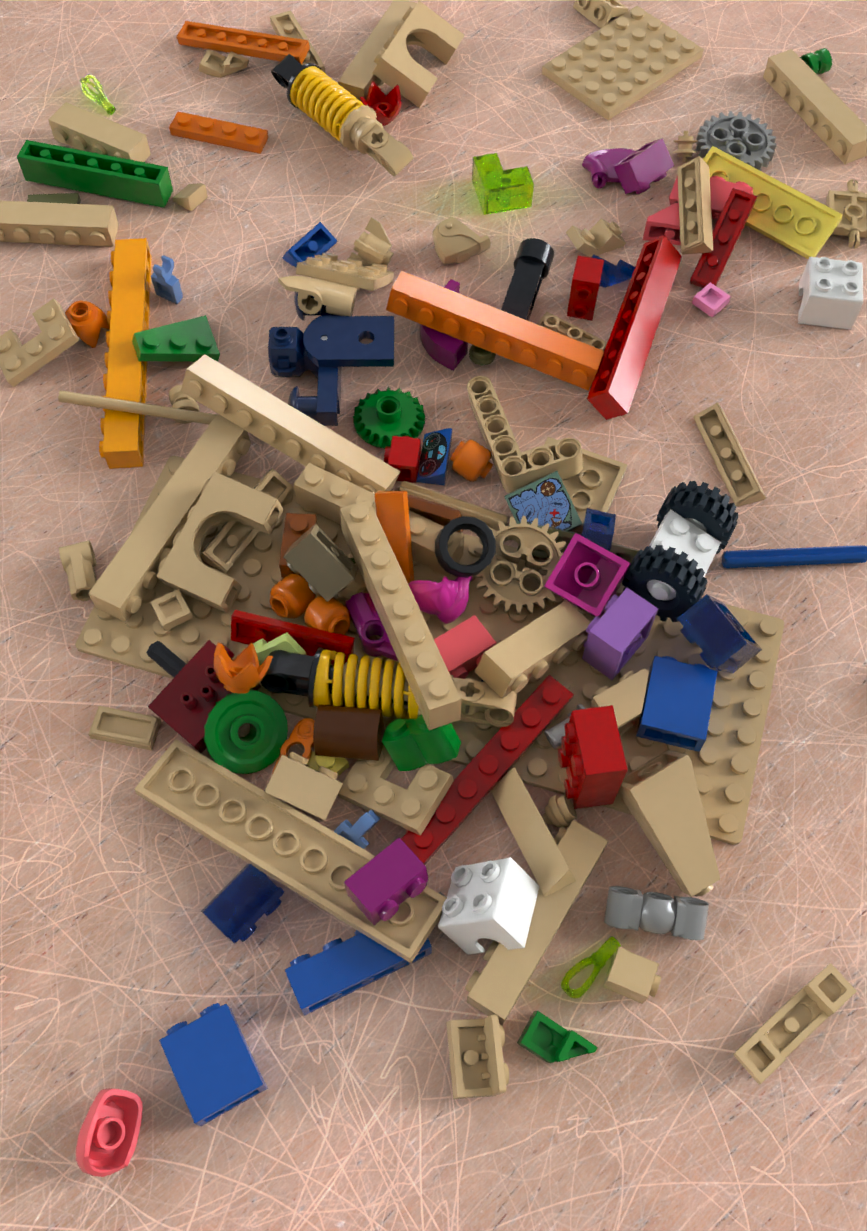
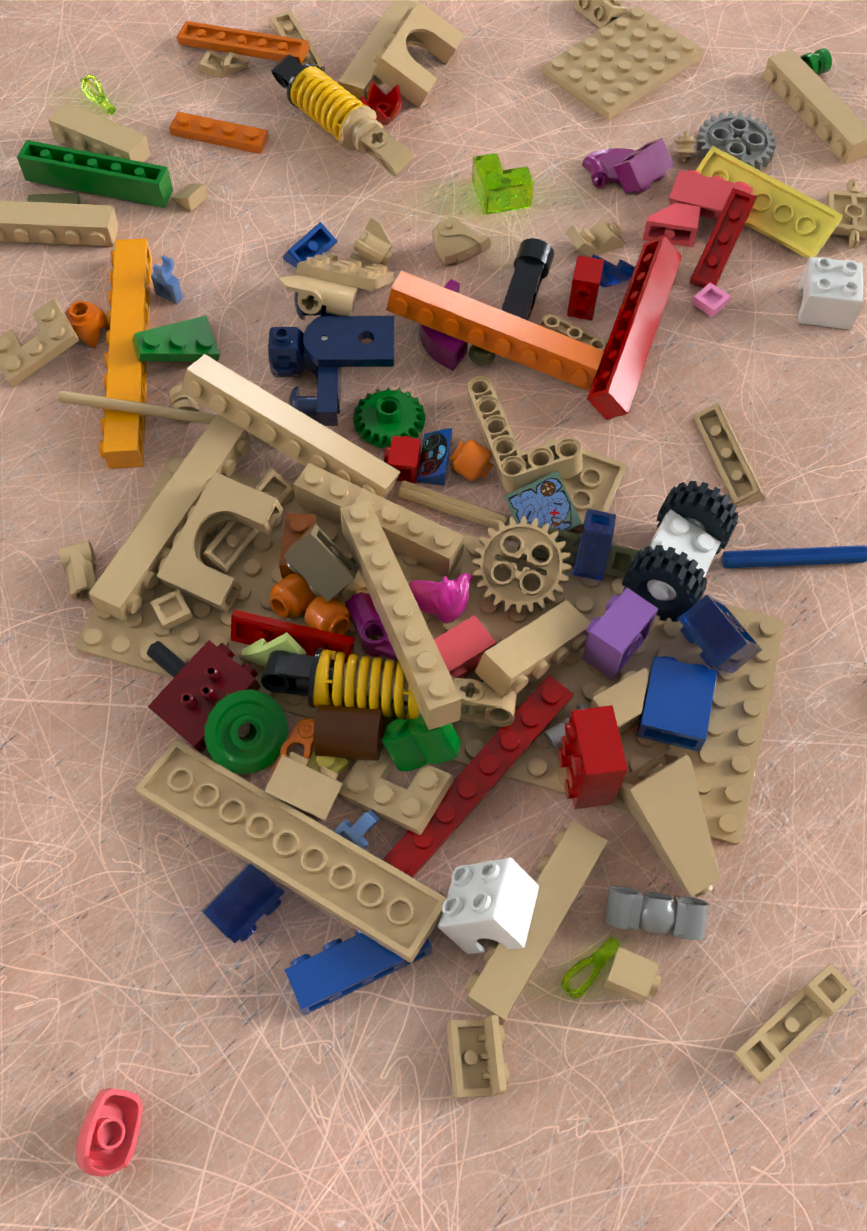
(125, 728): tan tile -> none
(212, 1063): blue brick -> none
(242, 672): orange piece -> none
(387, 882): magenta brick -> none
(394, 518): orange tile -> none
(433, 511): dark orange tile -> none
(482, 531): black tyre -> none
(532, 834): tan slope -> none
(552, 1041): green slope -> none
(559, 811): tan plate -> none
(587, 575): dark pink slope -> none
(695, 207): tan slope -> none

